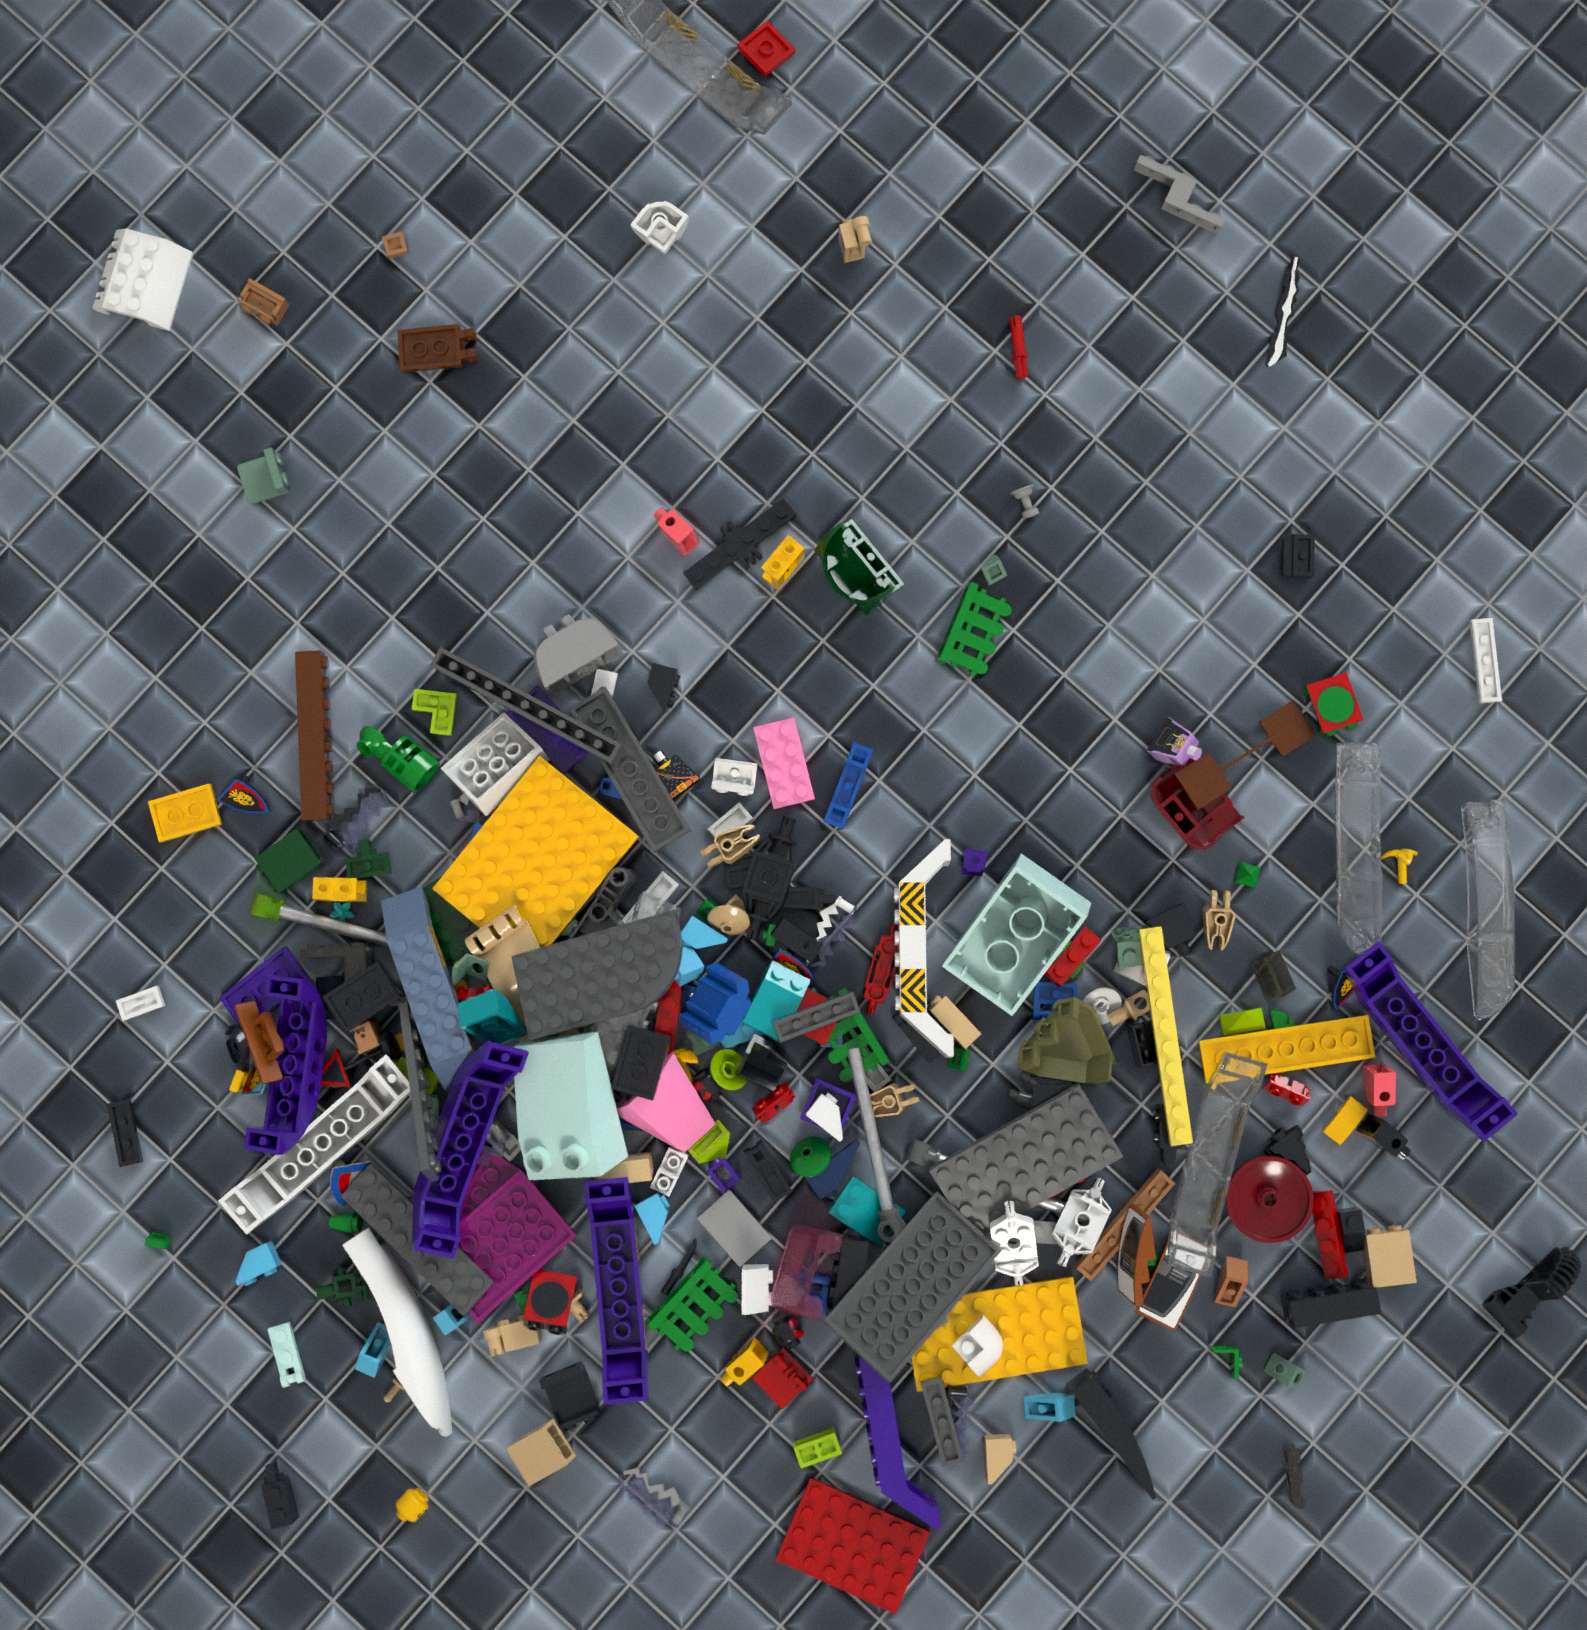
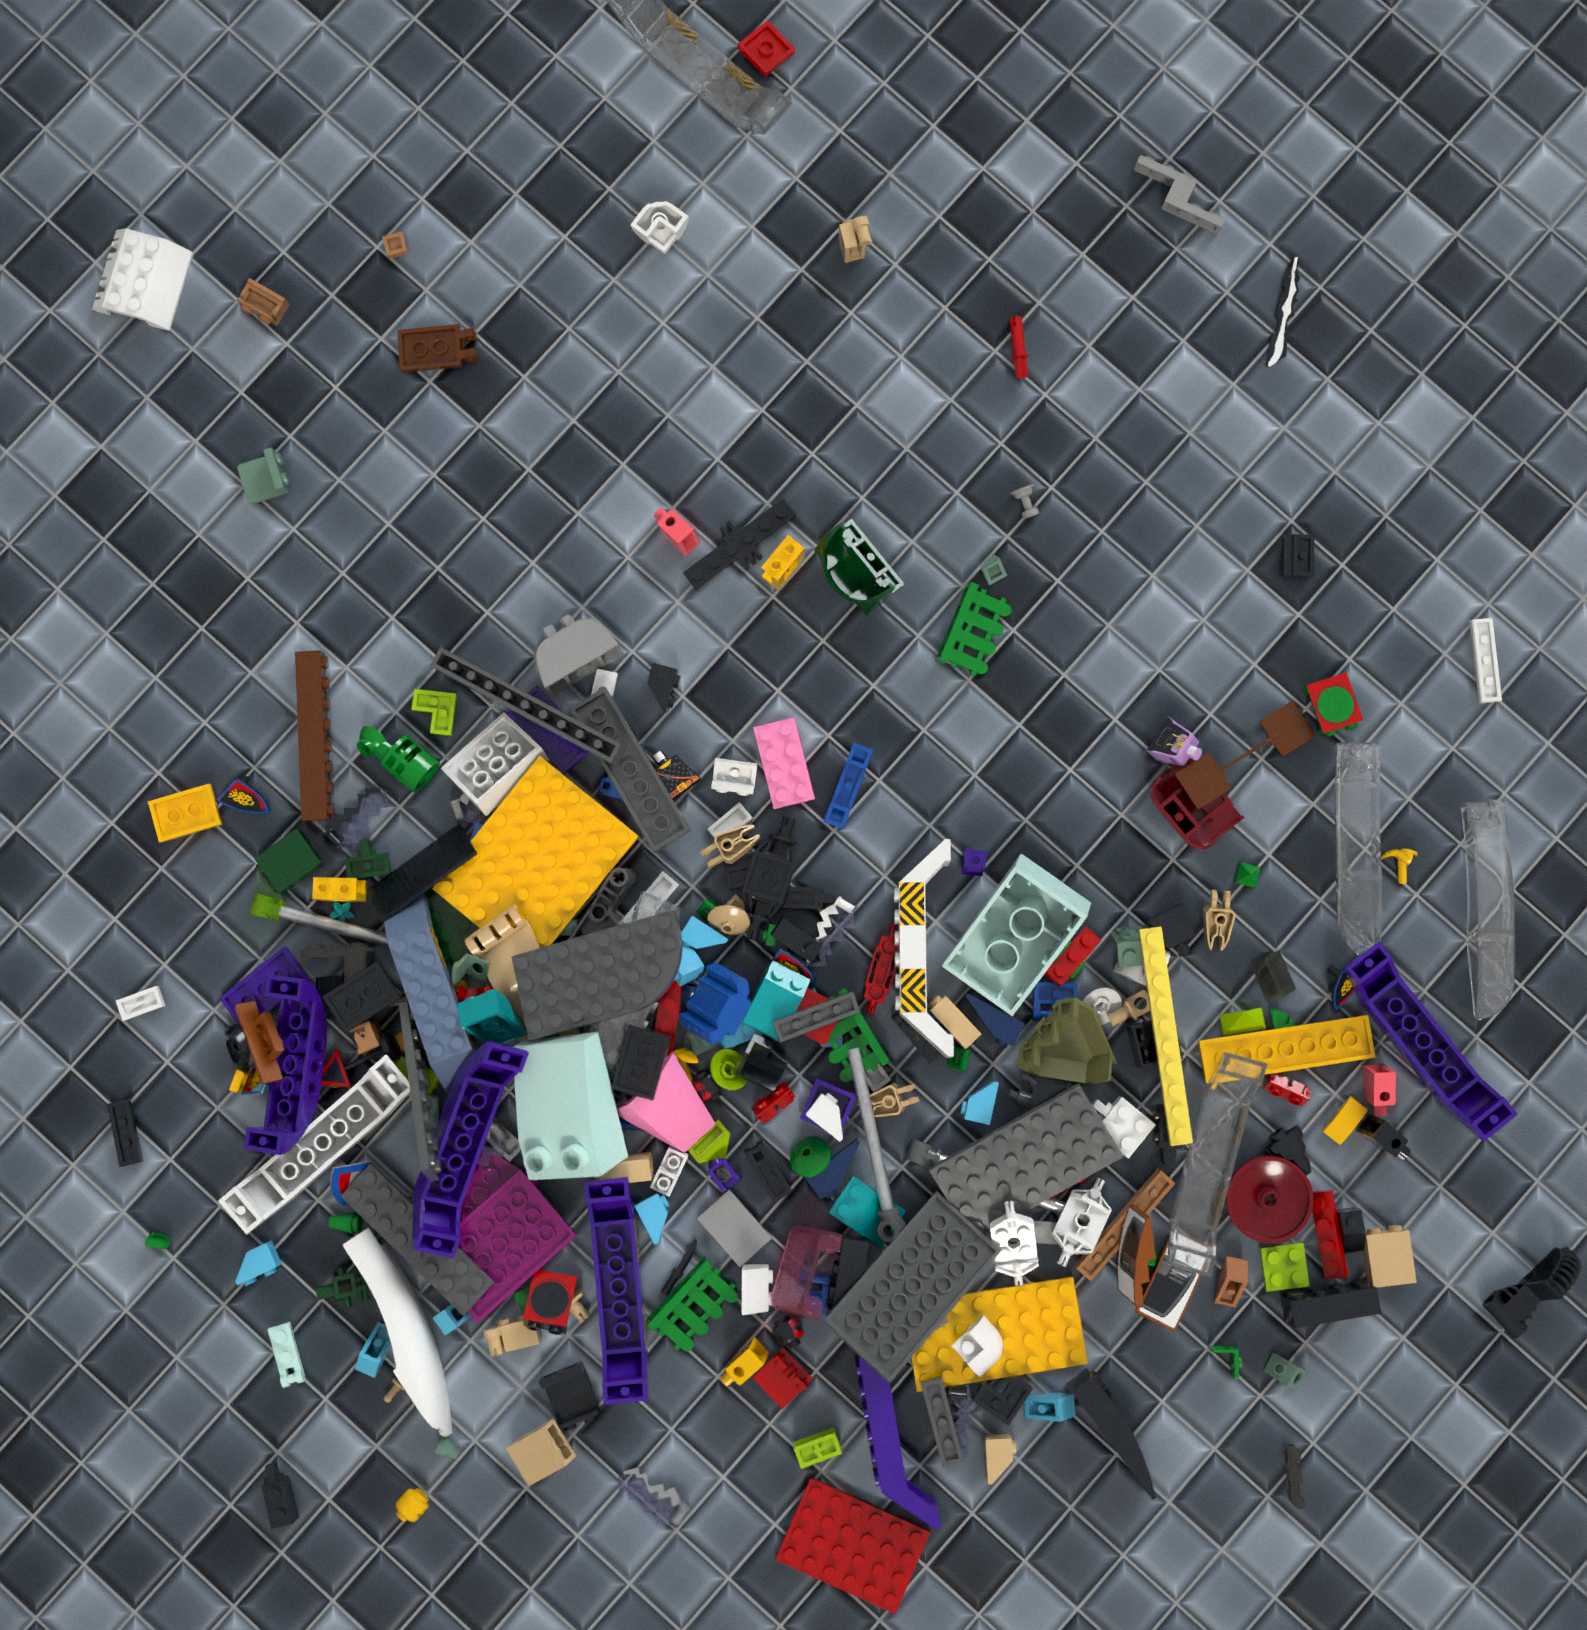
(421, 872): none -> black window
(447, 1448): none -> sand green slope
(980, 1104): none -> medium azure slope
(998, 1023): none -> dark blue slope
(1004, 1404): none -> black panel
(1124, 1123): none -> white hinge
(1284, 1266): none -> lime plate

